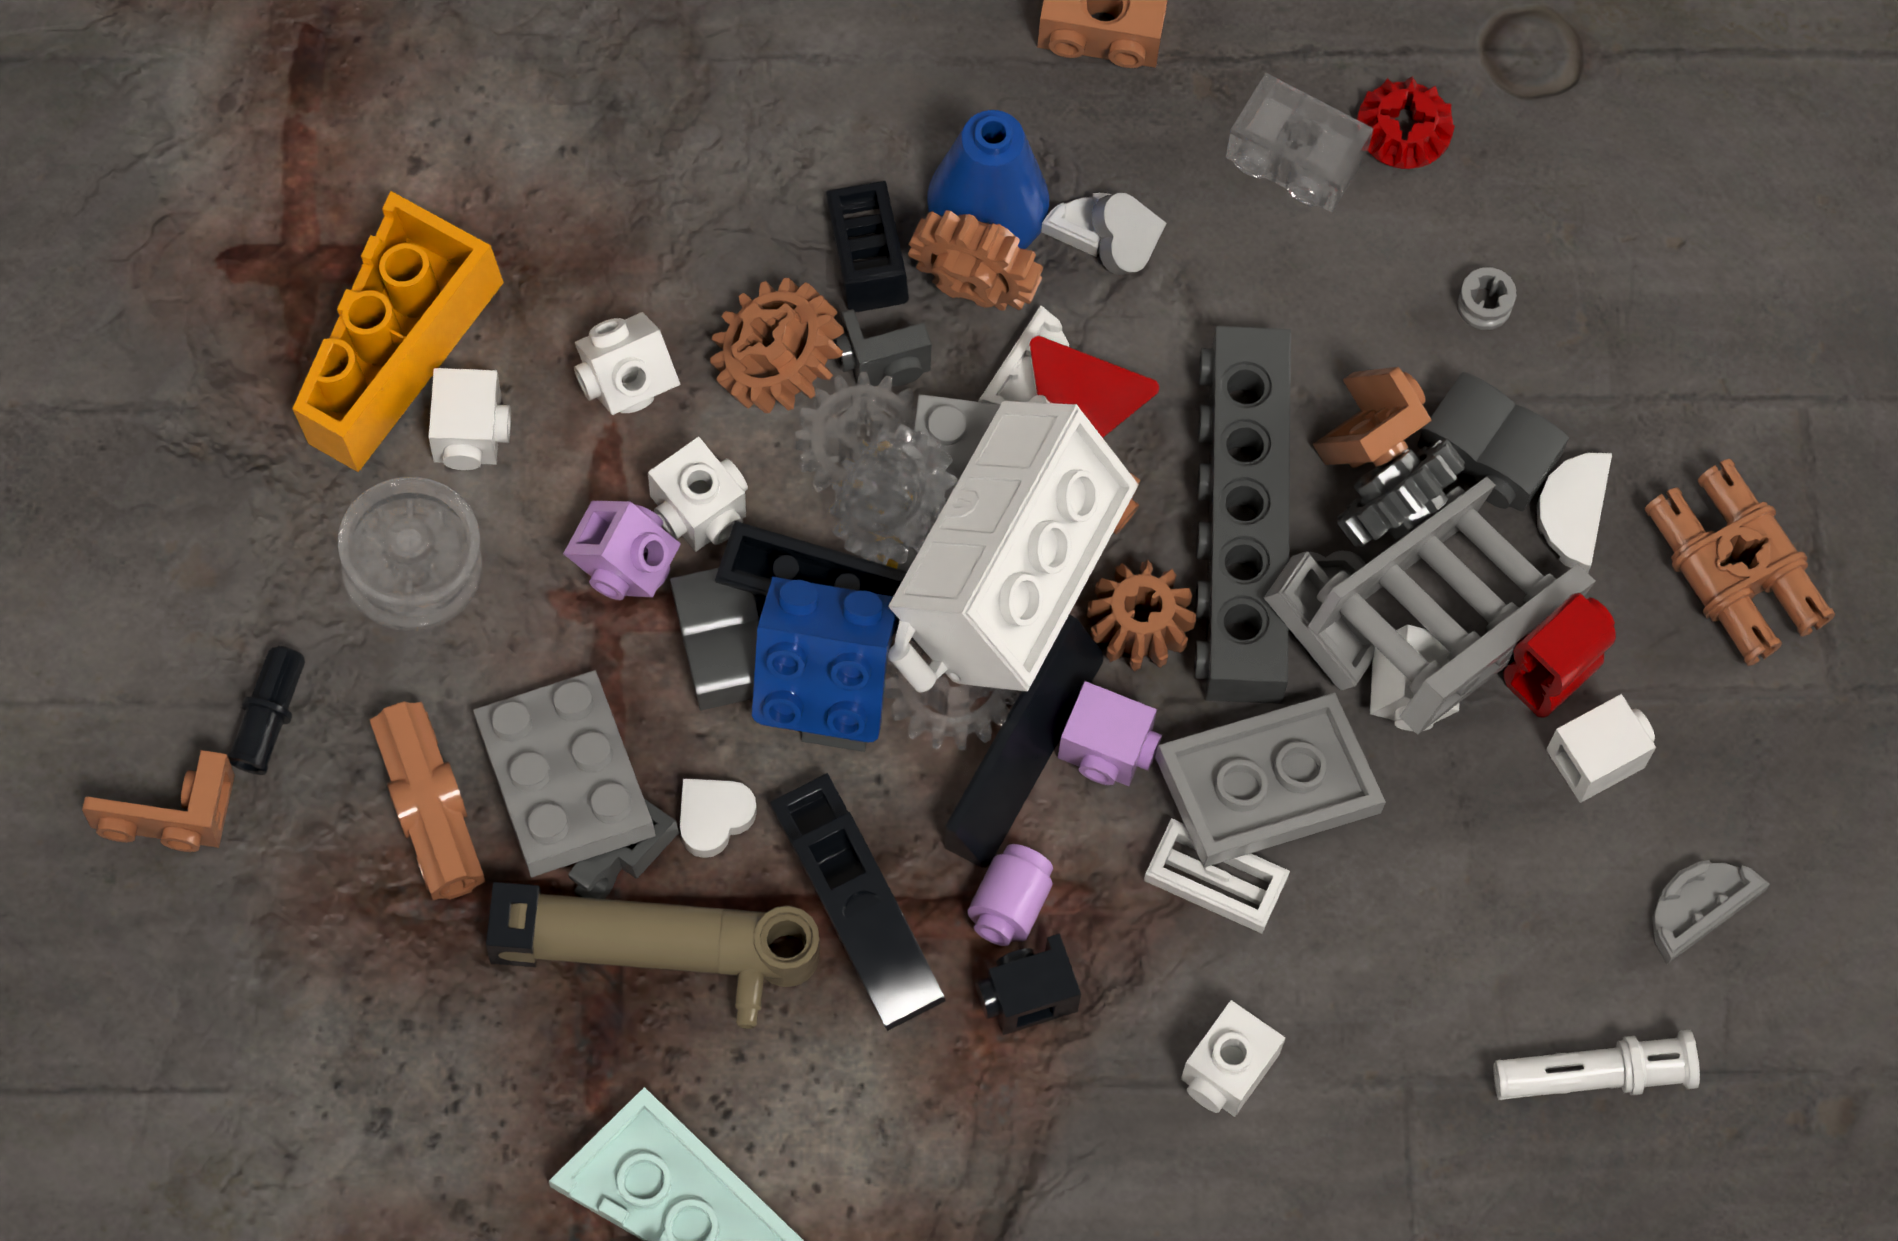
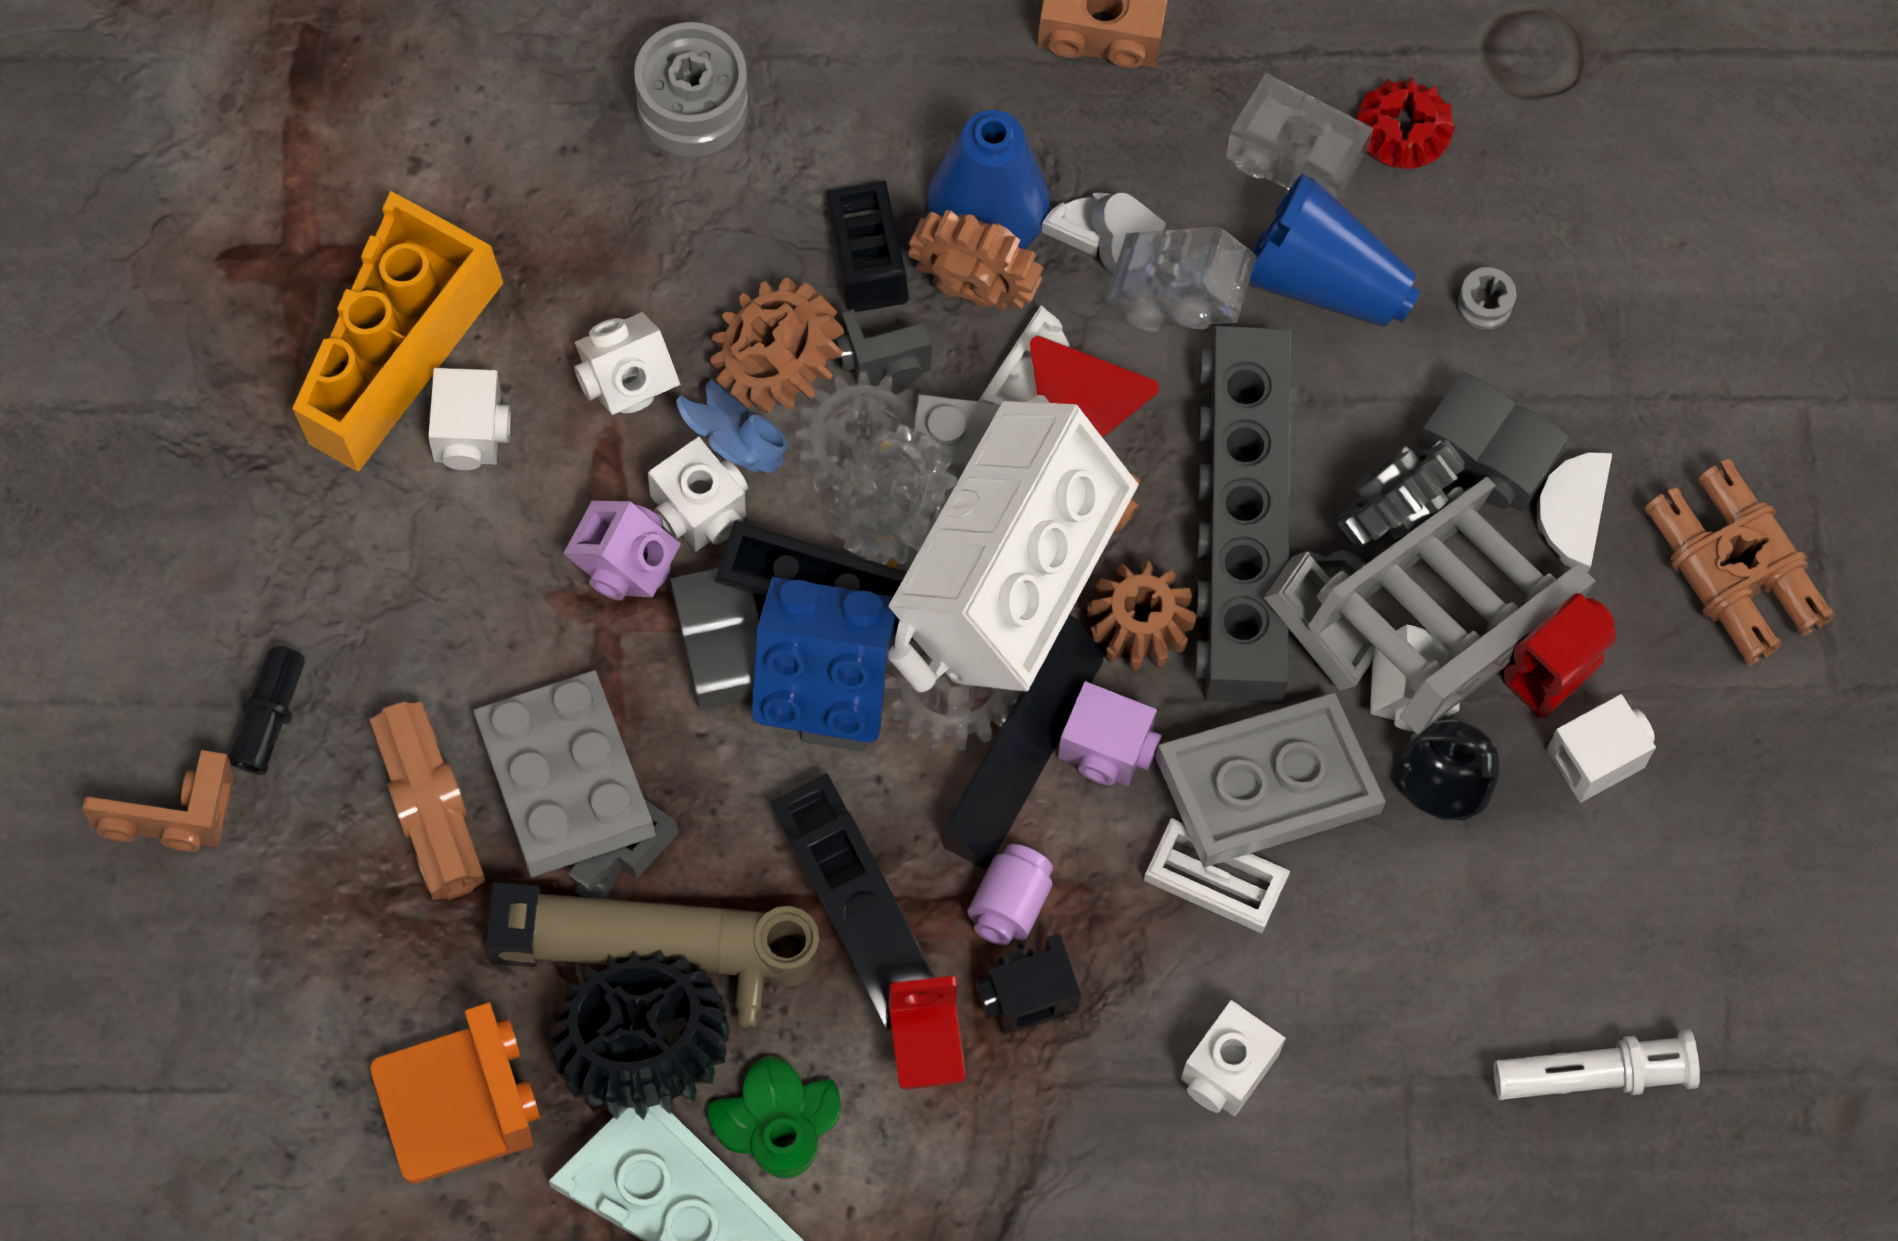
(410, 553): clear wheel -> none
(455, 1099): none -> orange bracket
(637, 1017): none -> black gear
(691, 89): none -> light grey wheel
(714, 812): white tile -> none
(734, 430): none -> medium blue plate
(776, 1108): none -> green plate
(926, 1032): none -> red bracket
(1181, 278): none -> clear brick
(1331, 259): none -> blue cone
(1389, 414): nougat bracket -> none
(1450, 770): none -> black hair
(1699, 902): light grey tile -> none

